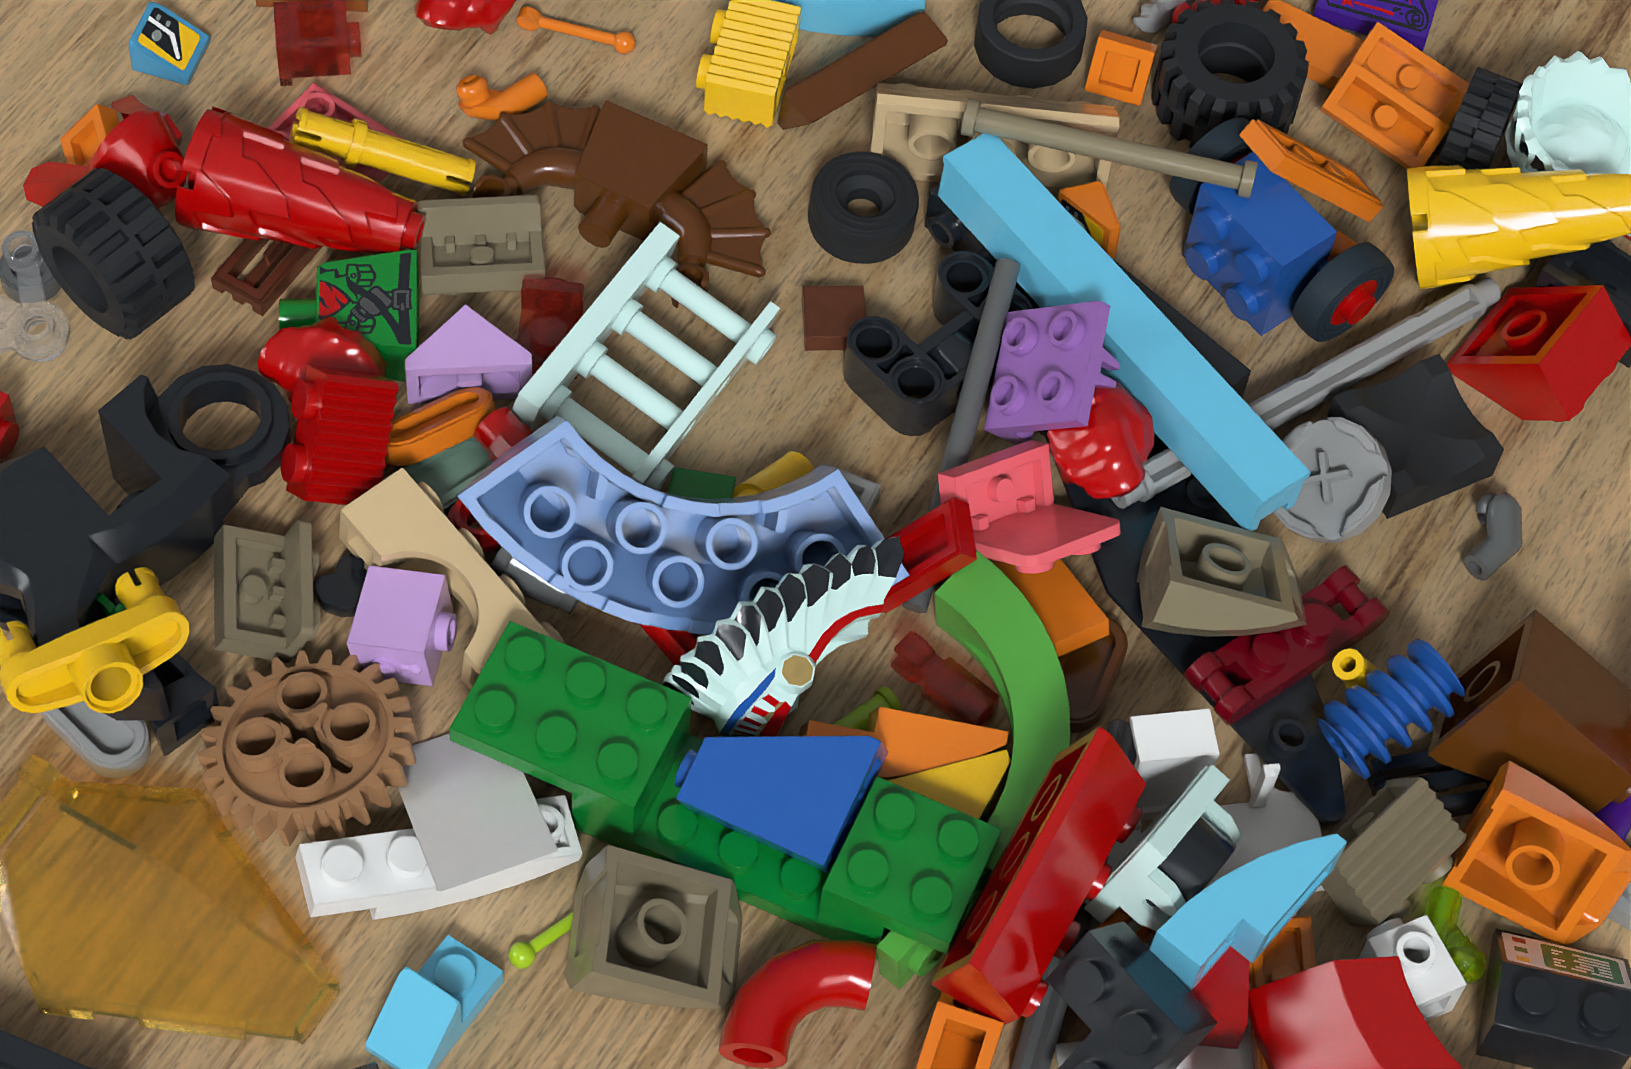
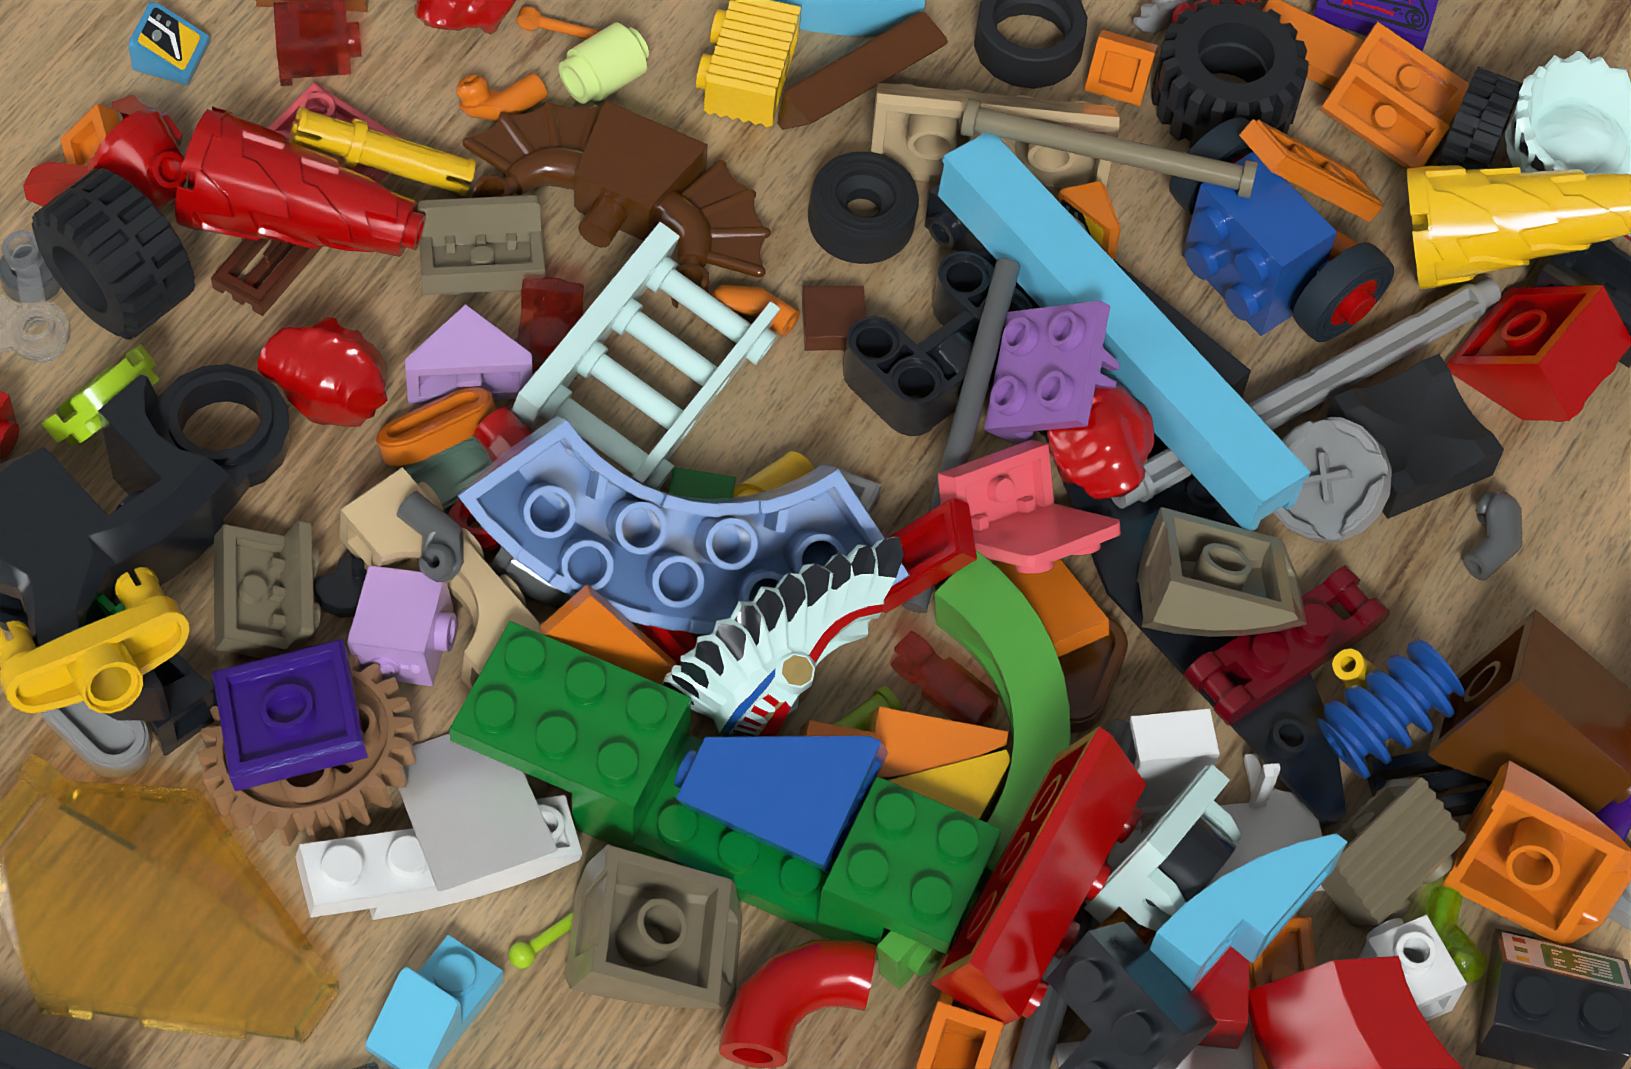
(81, 409): none -> lime plate
(289, 715): none -> dark purple tile
(338, 434): red brick -> none
(367, 295): torso -> none
(441, 537): none -> dark grey arm
(602, 631): none -> orange tile
(604, 63): none -> yellowish green brick
(753, 300): none -> orange arm

